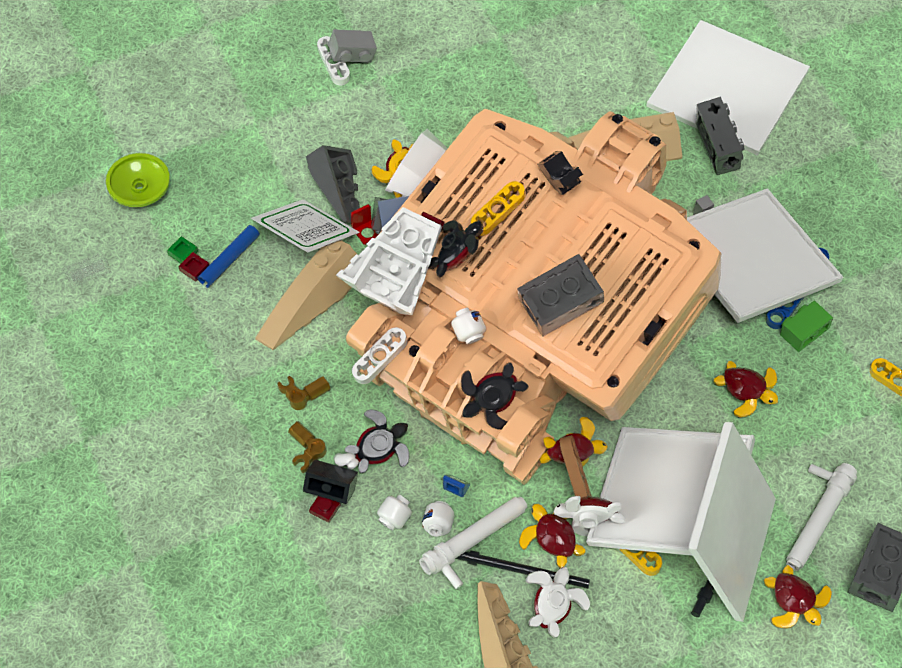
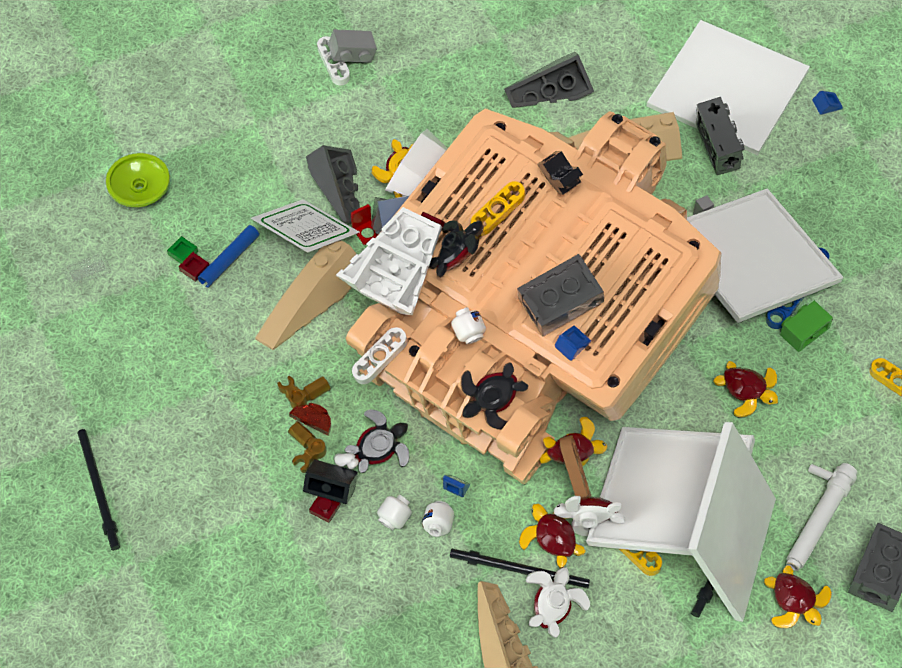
(109, 526): none -> black bar
(312, 416): none -> clear red plate
(445, 553): white cylinder -> none
(556, 81): none -> dark grey wedge
(572, 342): none -> blue slope
(826, 102): none -> blue slope

